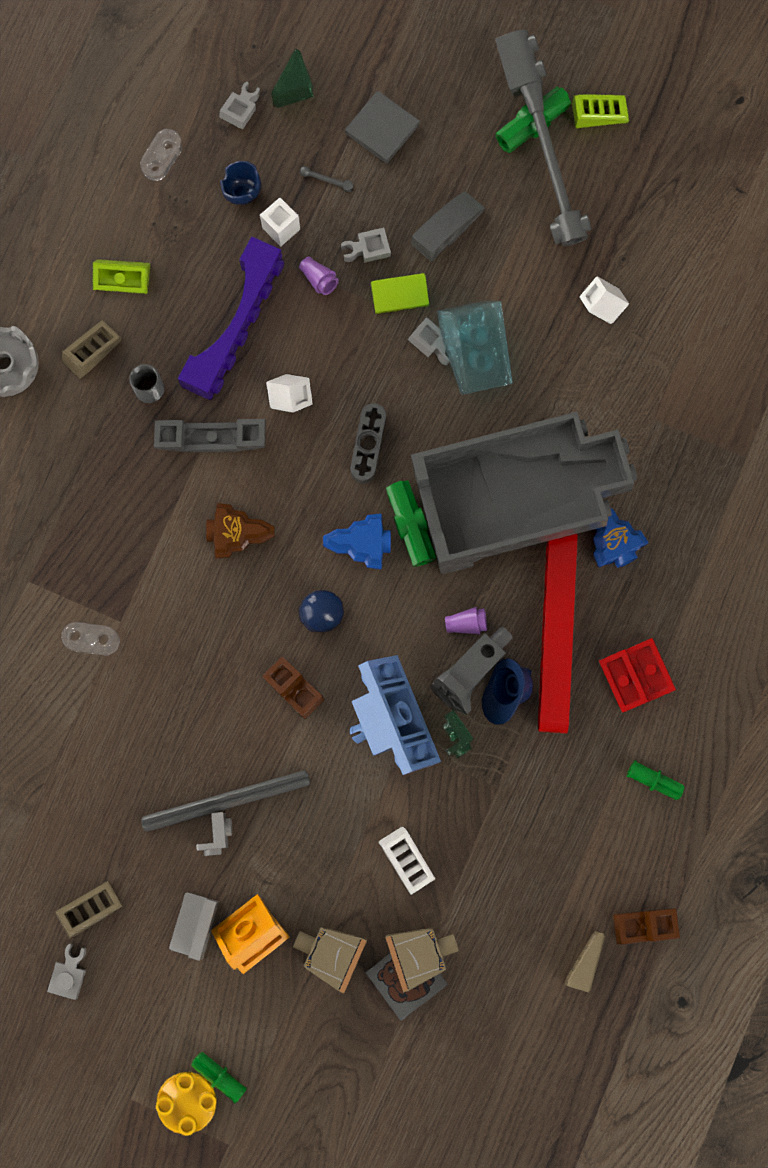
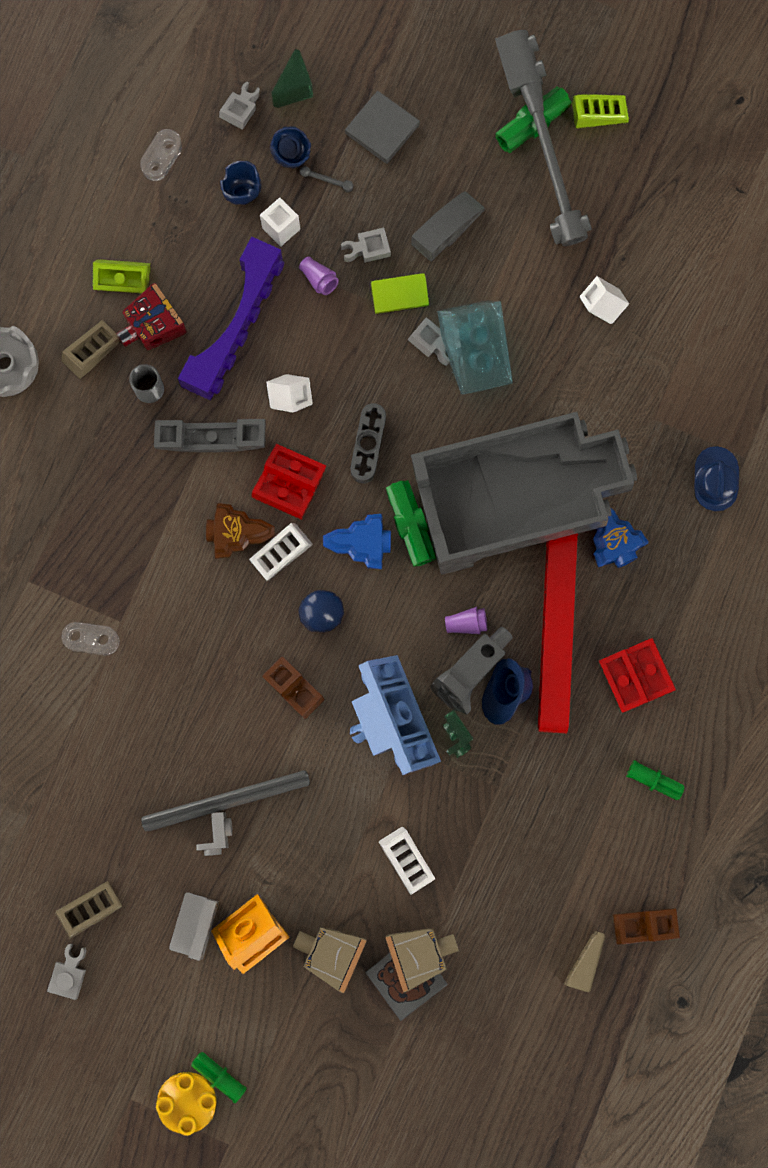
(151, 320): none -> dark red torso
(288, 481): none -> red slope
(290, 147): none -> dark blue hair
(292, 529): none -> white slope
(716, 478): none -> dark blue piece

